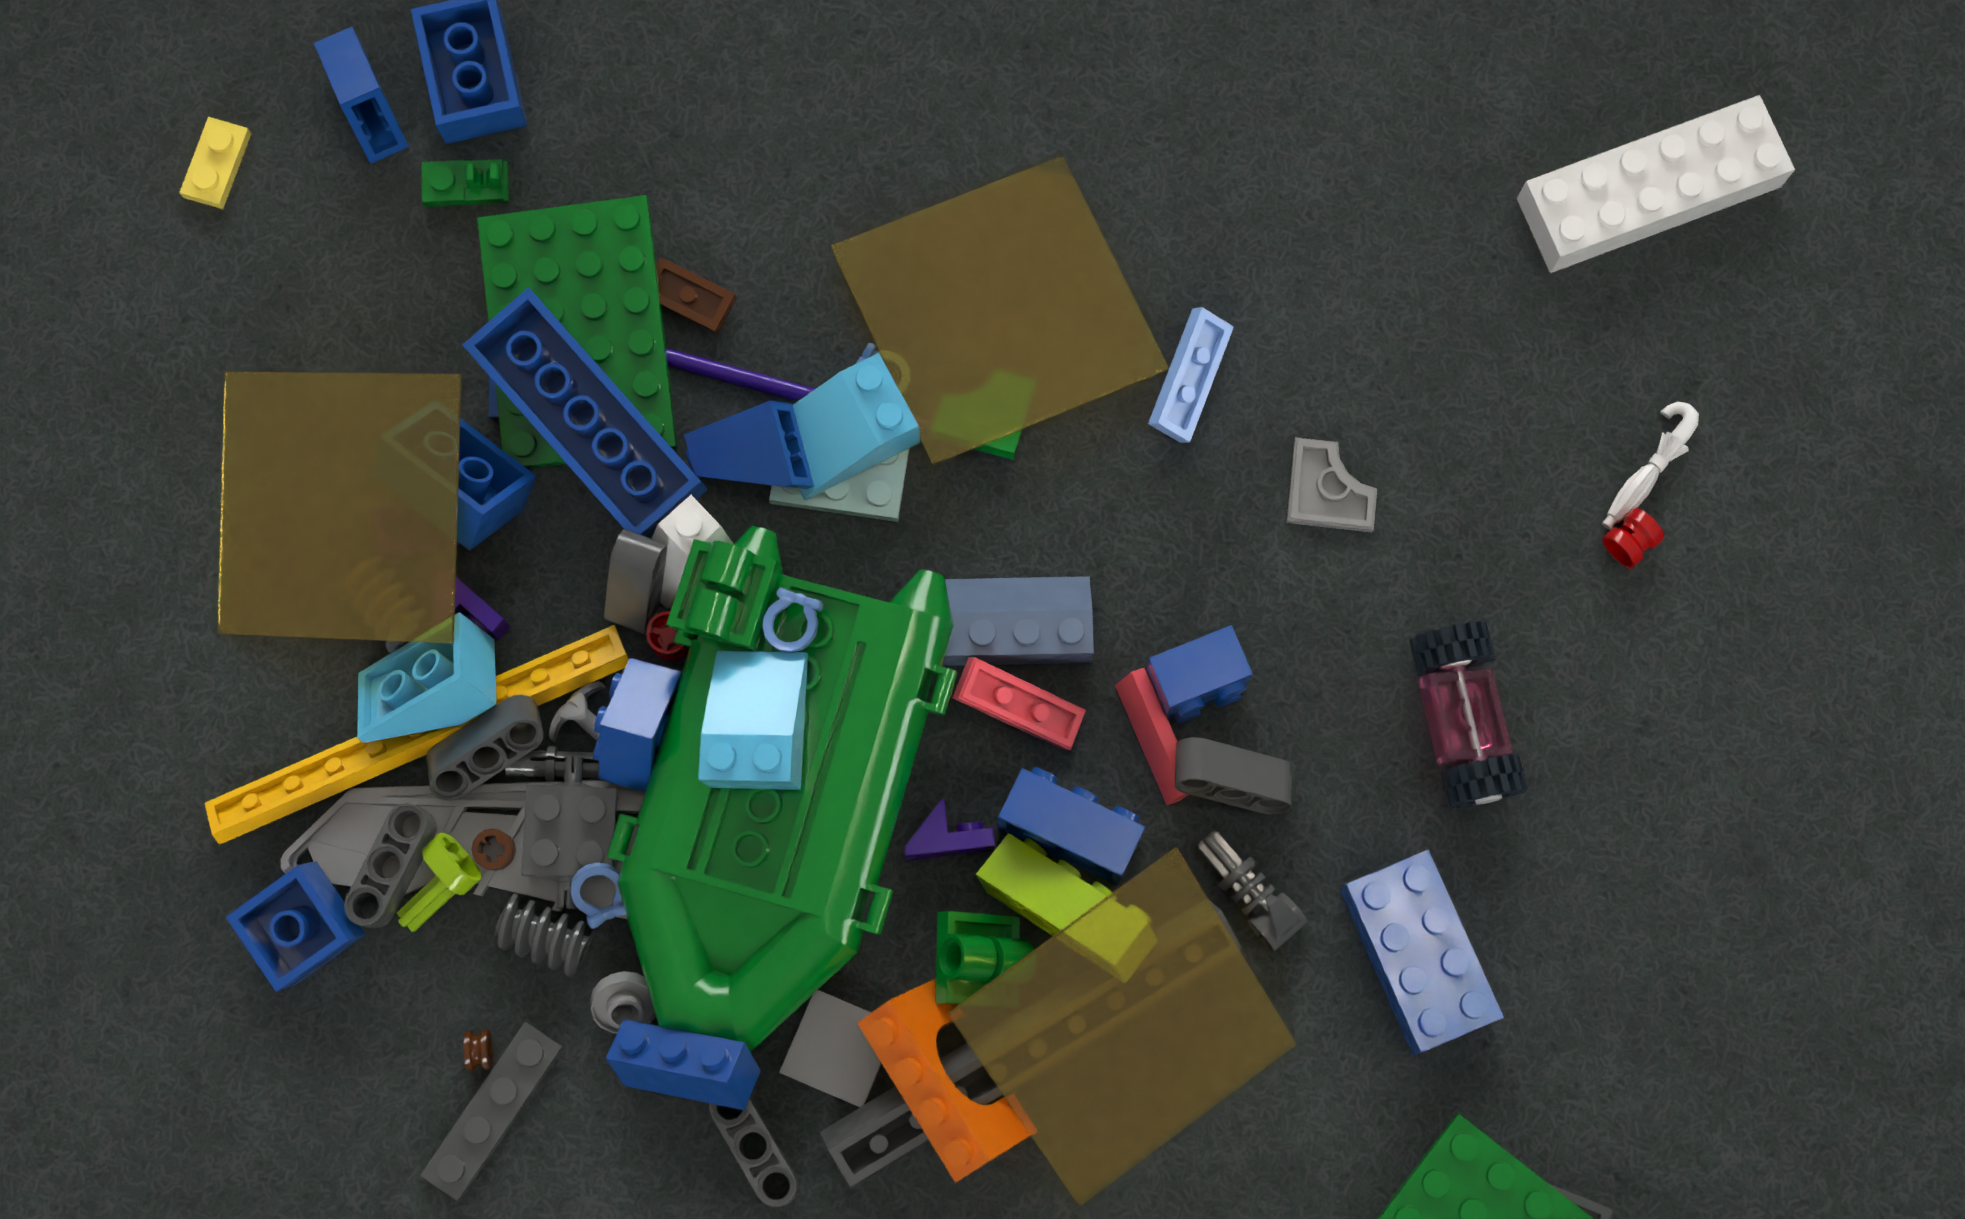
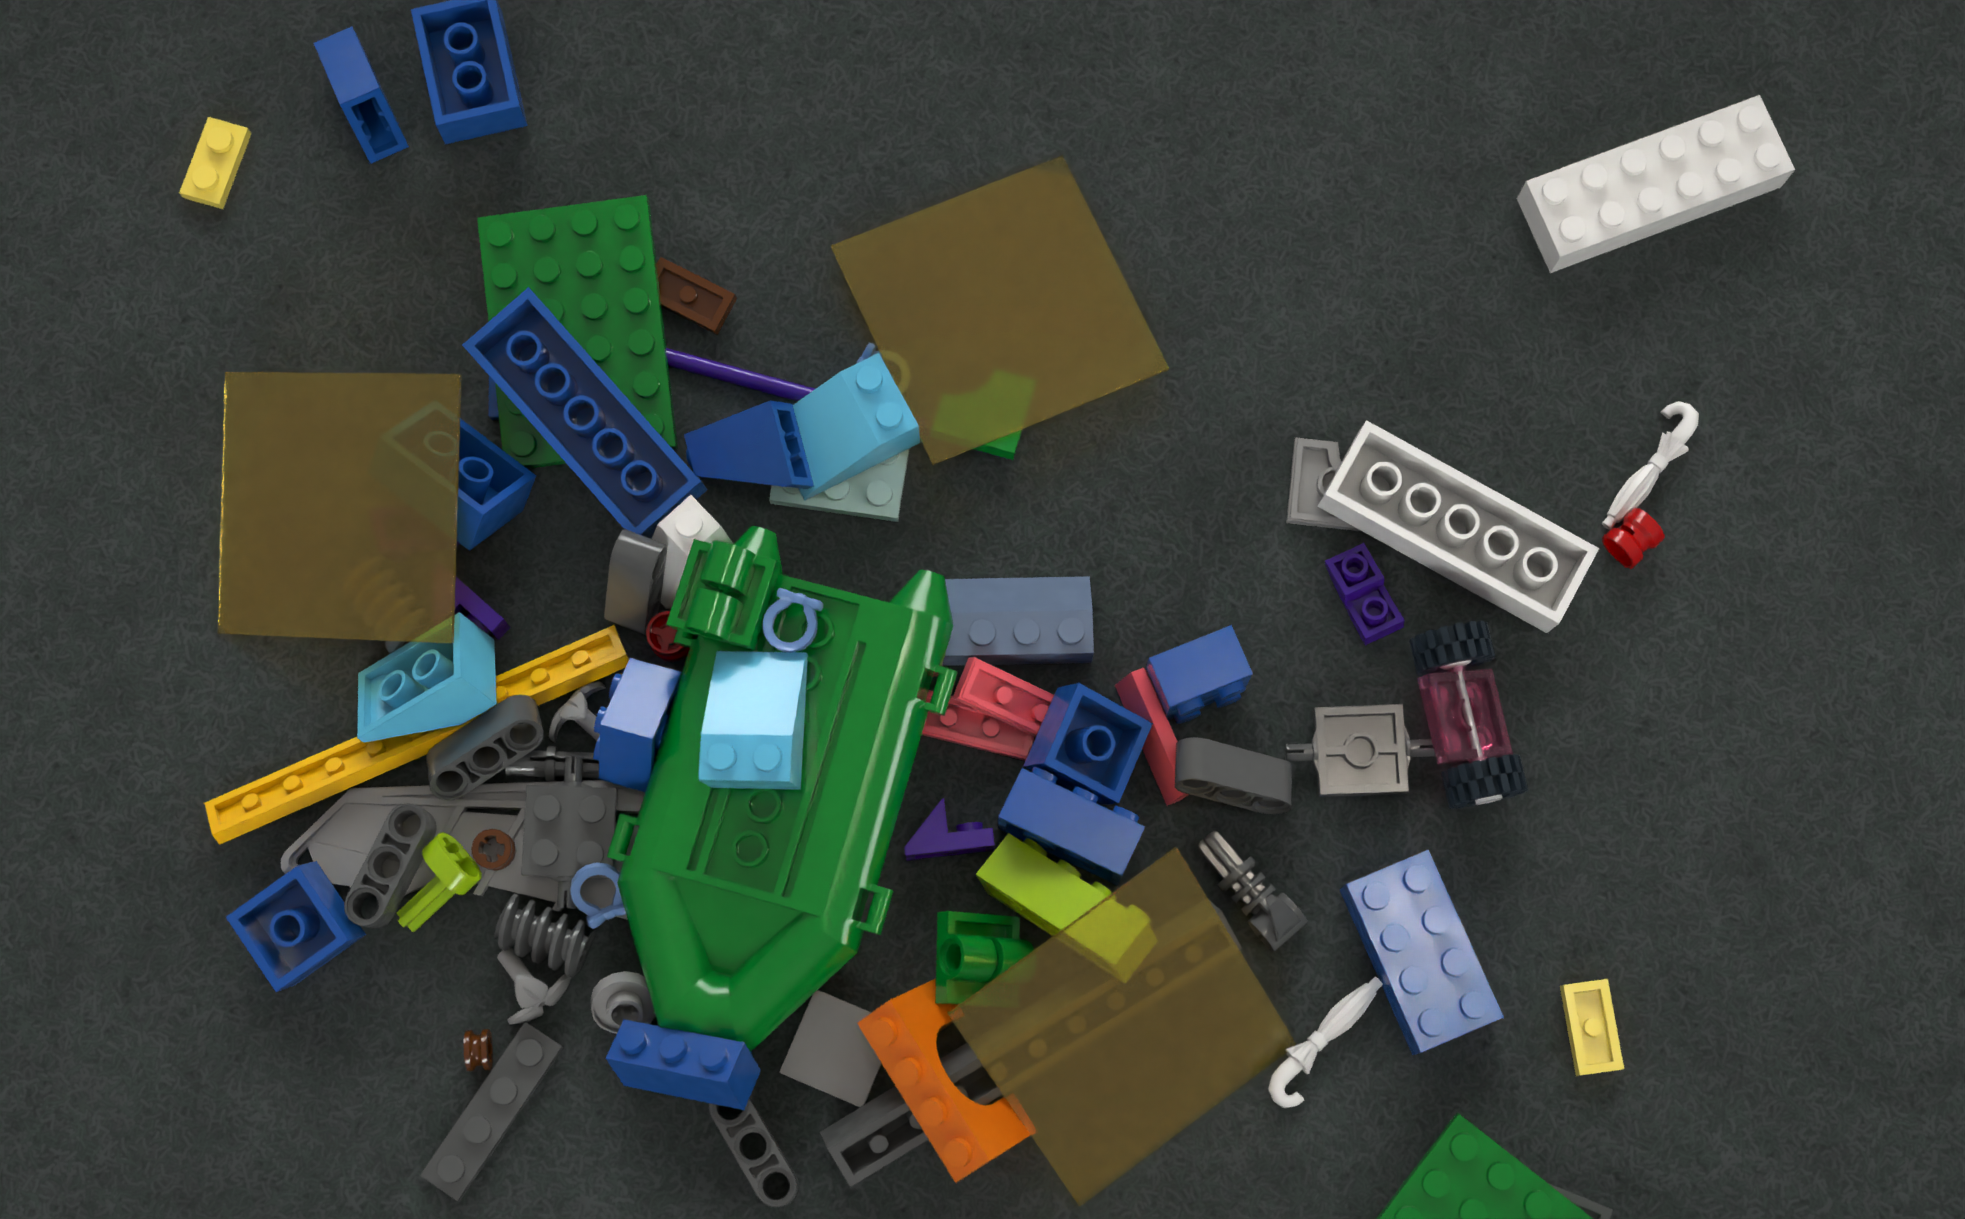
(465, 182): green plate -> none
(529, 991): none -> light grey plant
(977, 730): none -> coral tile
(1089, 743): none -> blue brick
(1191, 375): light blue plate -> none
(1302, 1056): none -> white piece
(1360, 750): none -> plate
(1364, 594): none -> dark purple slope
(1458, 527): none -> white brick
(1591, 1027): none -> light yellow plate

